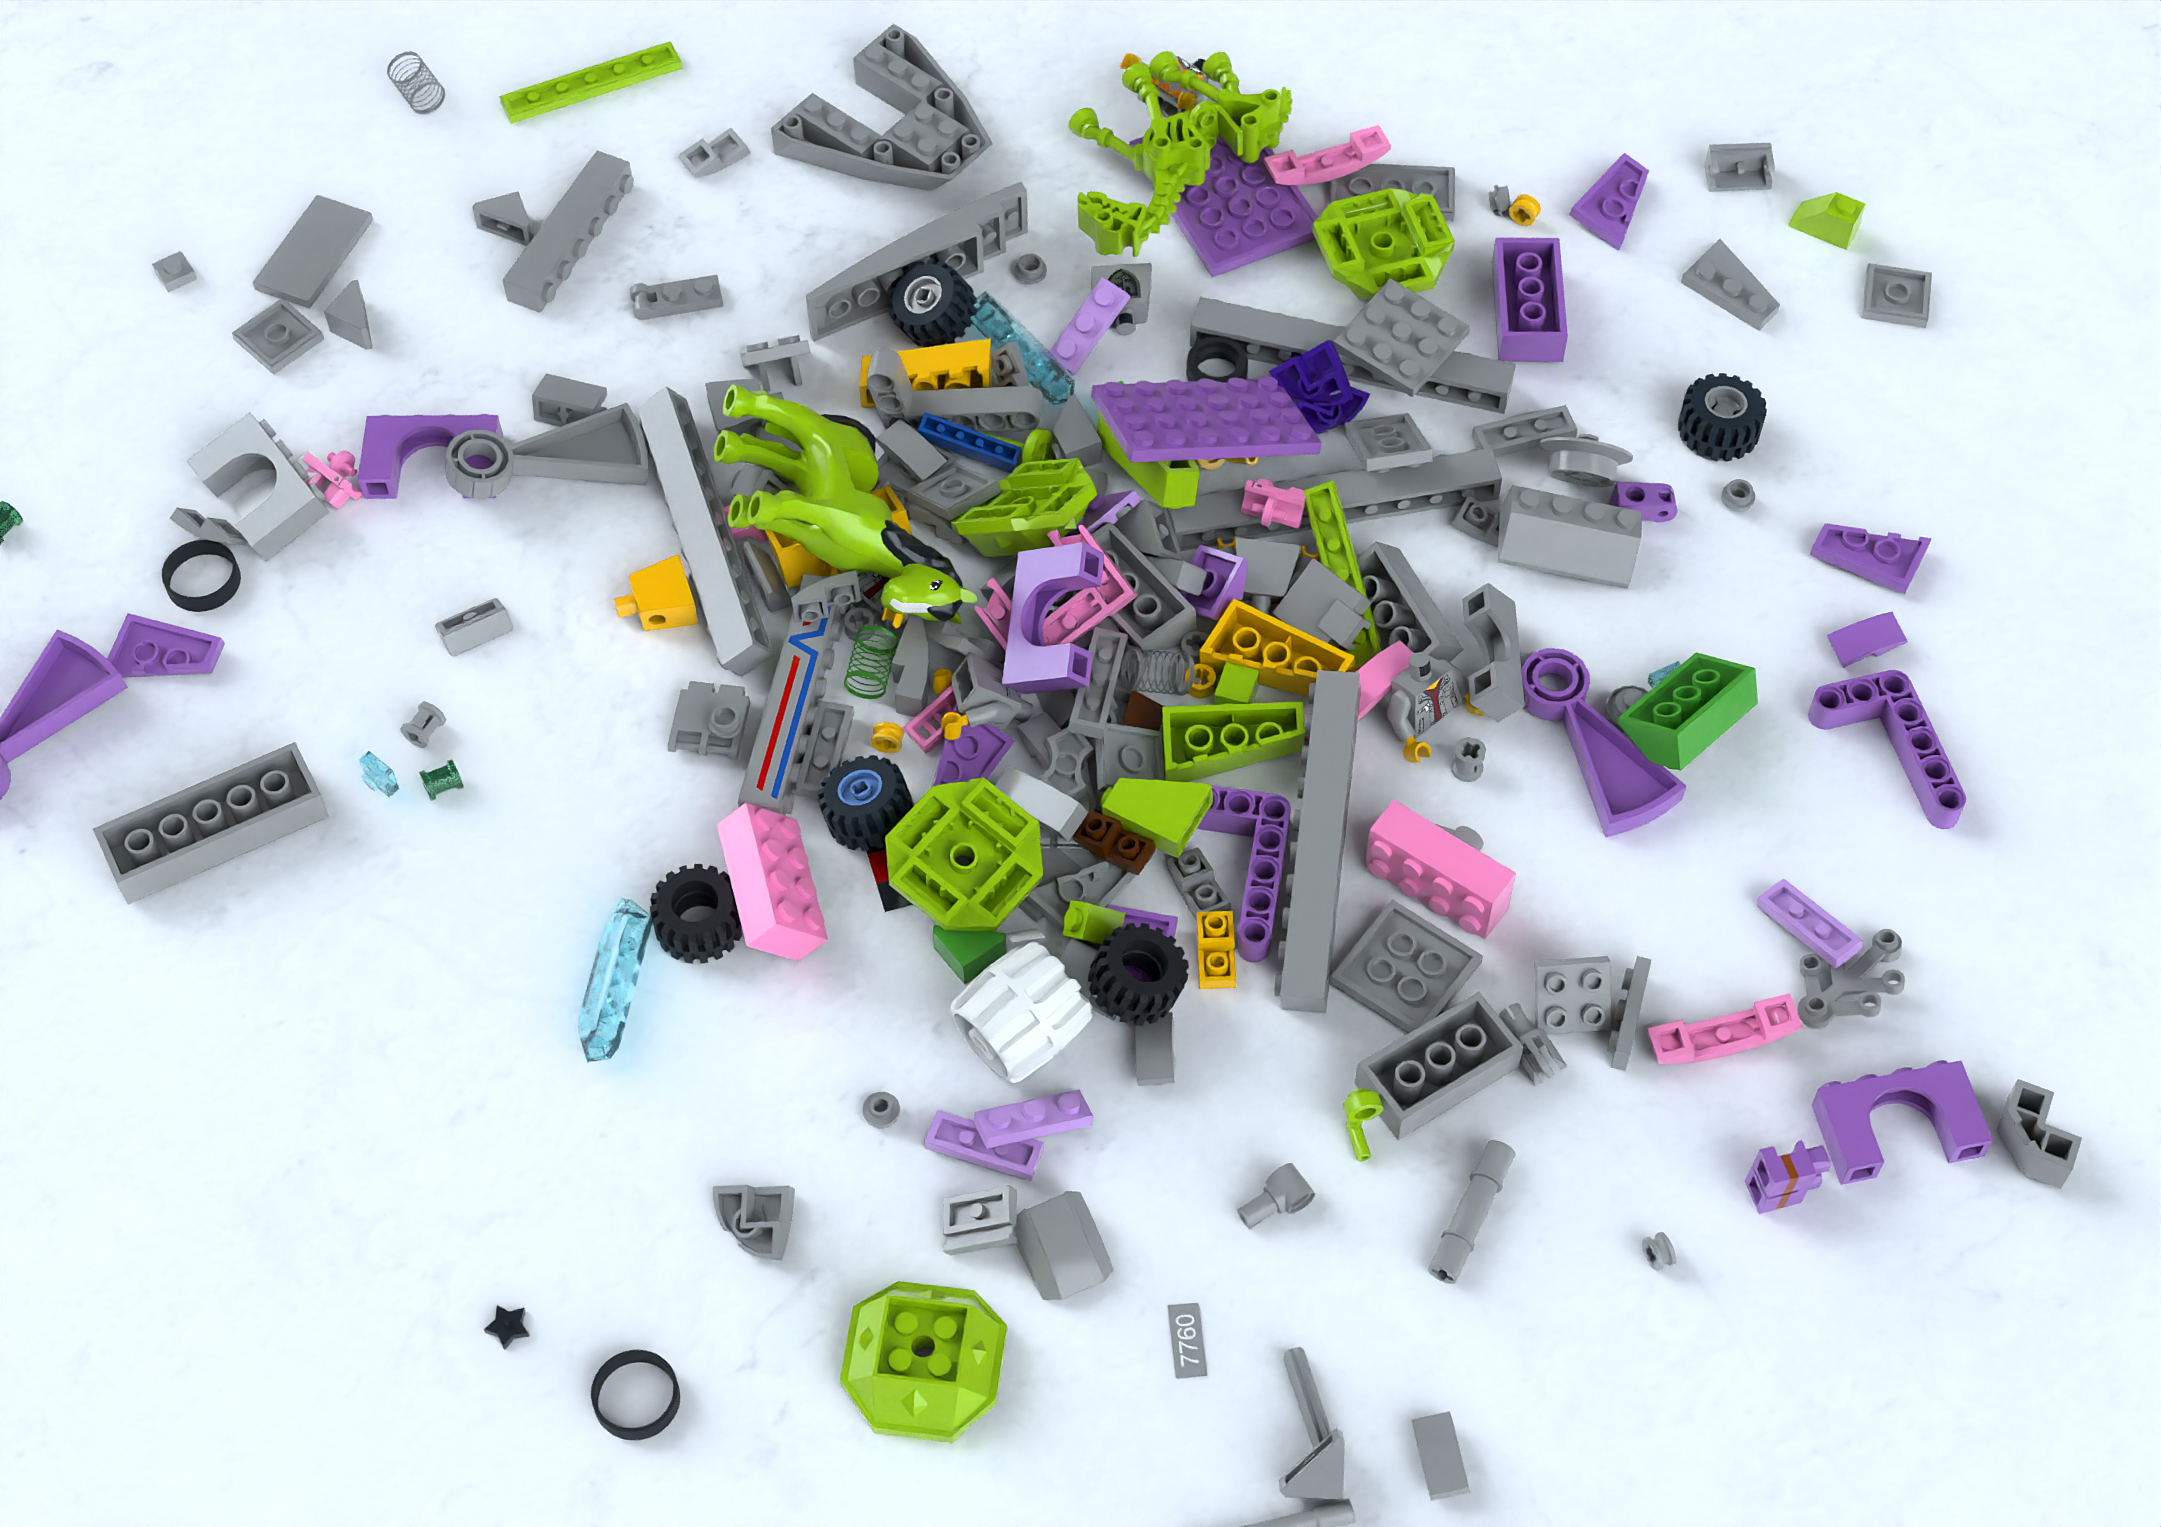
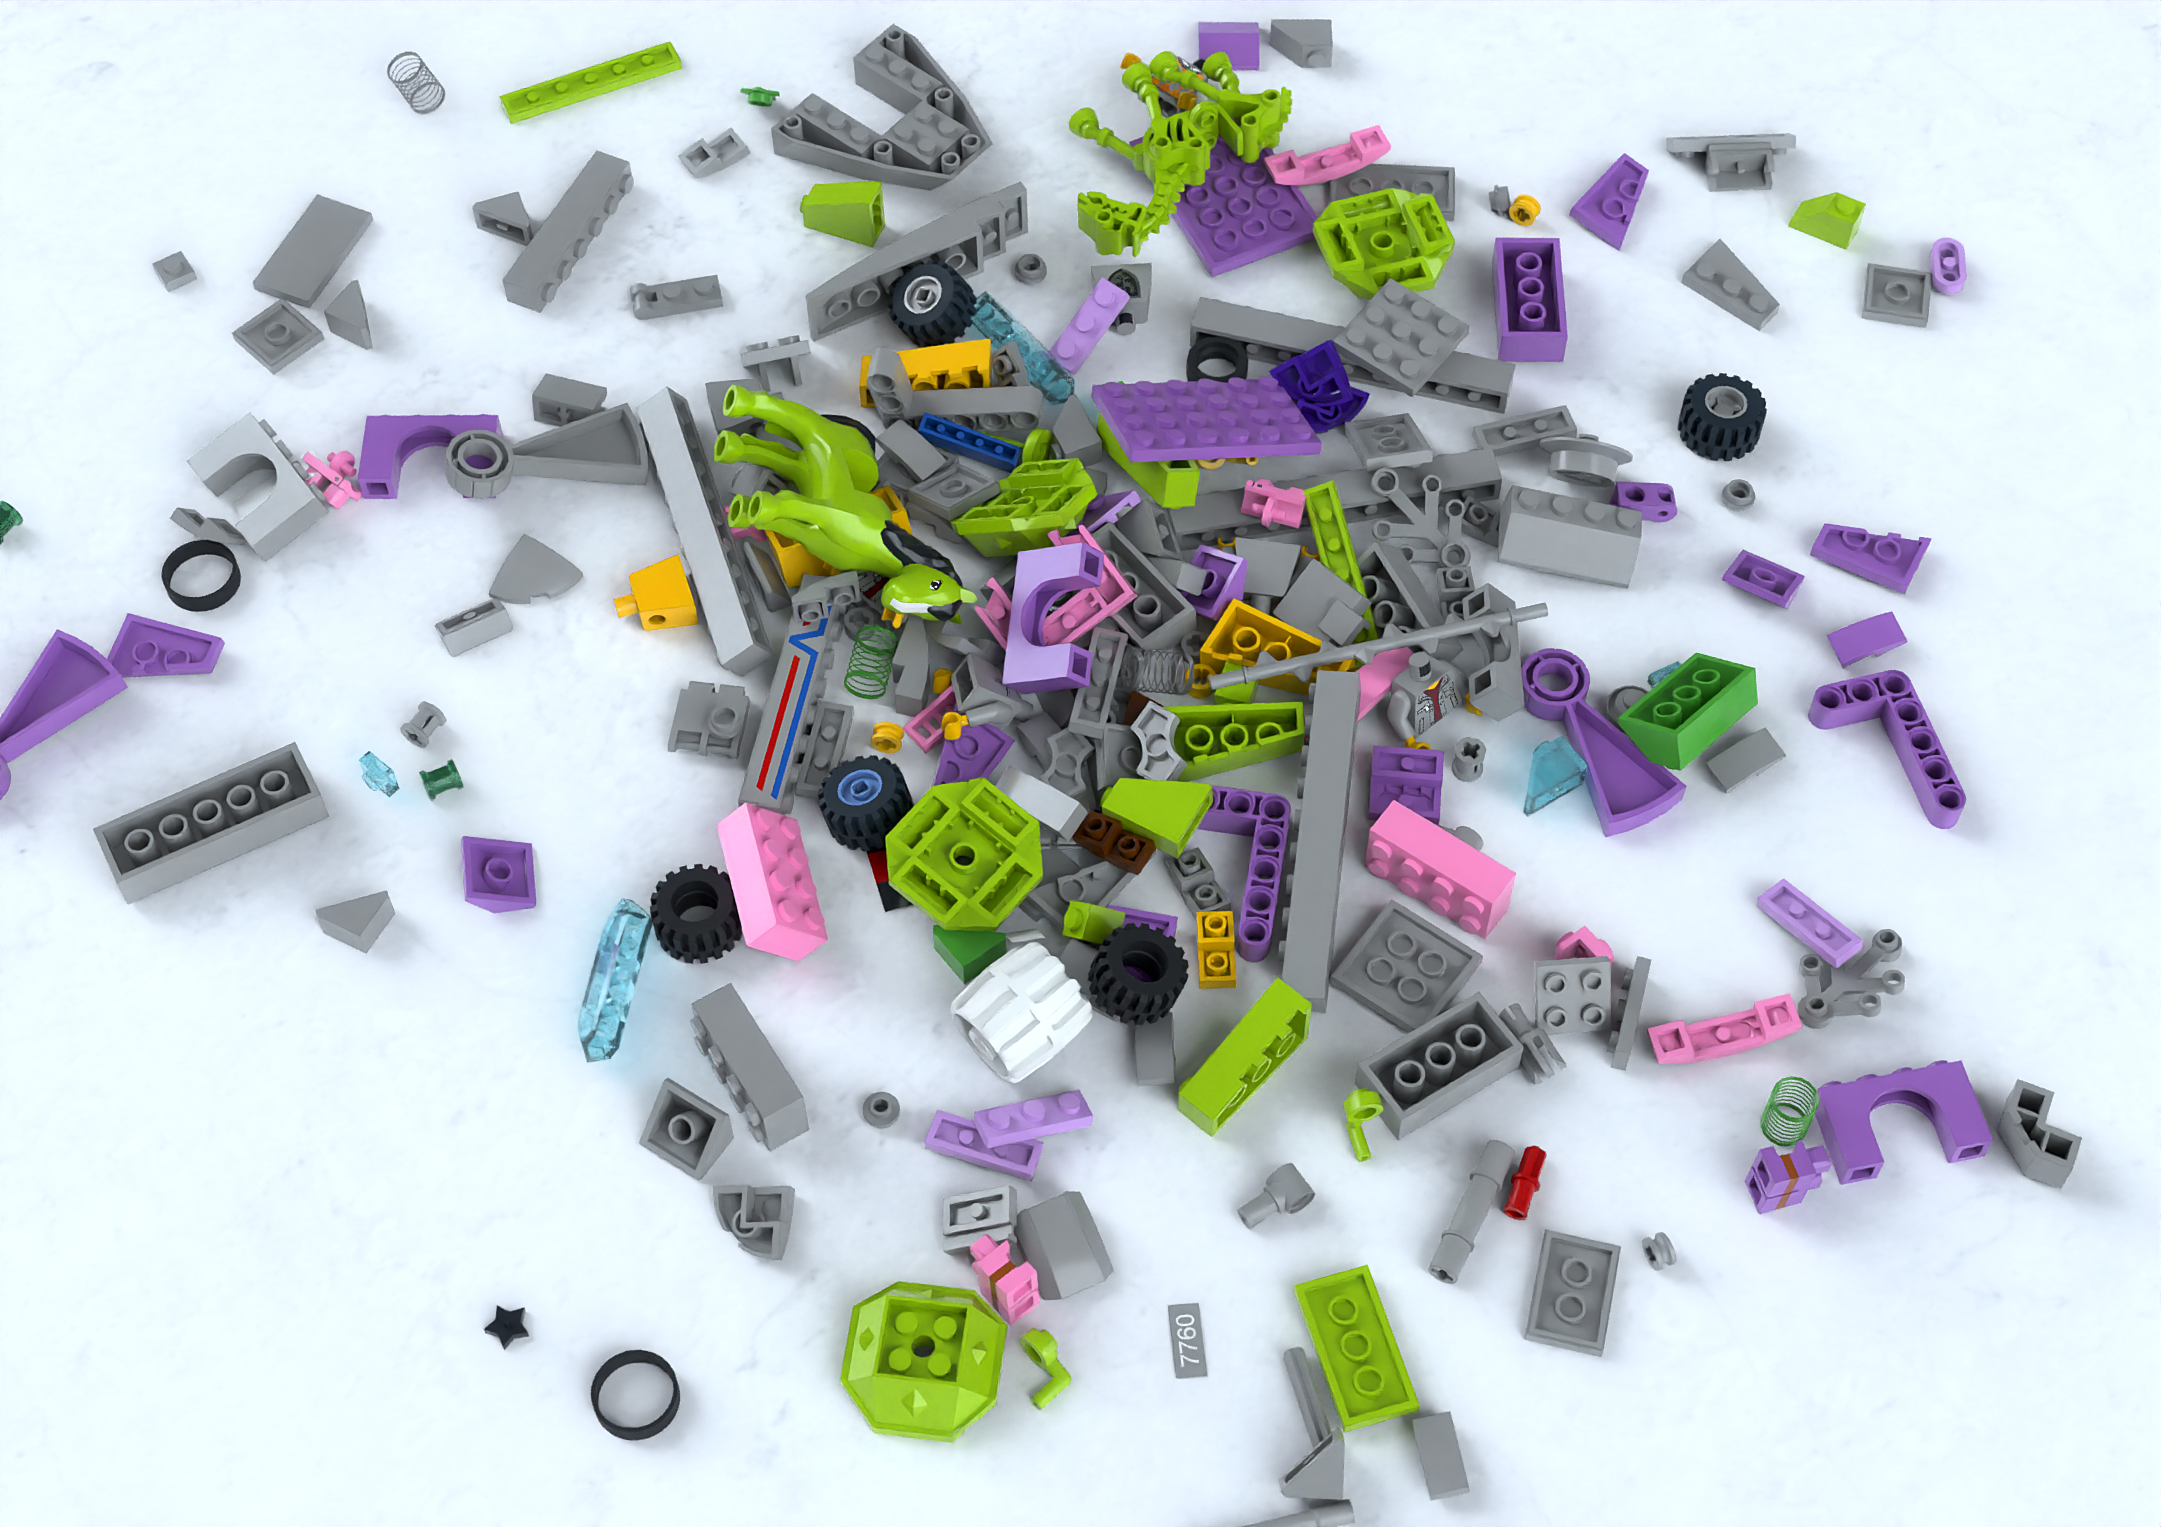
(357, 920): none -> light grey slope
(498, 874): none -> medium lavender slope
(532, 572): none -> light grey brick
(686, 1130): none -> light grey slope
(749, 1067): none -> light grey brick
(760, 96): none -> bright green plate
(846, 210): none -> lime slope
(1004, 1286): none -> bright pink hips
(1041, 1349): none -> lime plate
(1156, 732): none -> light grey tile
(1236, 39): none -> medium lavender slope
(1246, 1057): none -> lime wedge
(1303, 40): none -> light grey slope
(1356, 1348): none -> lime plate
(1365, 651): none -> light grey plant
(1407, 777): none -> medium lavender slope
(1424, 525): none -> light grey plant
(1453, 586): none -> light grey slope
(1525, 1183): none -> red axle
(1552, 774): none -> clear light blue slope
(1573, 1293): none -> light grey tile
(1582, 945): none -> bright pink bracket
(1686, 146): none -> light grey plate
(1745, 759): none -> light grey slope
(1764, 578): none -> medium lavender slope
(1806, 1119): none -> bright green piece
(1948, 266): none -> lavender plate

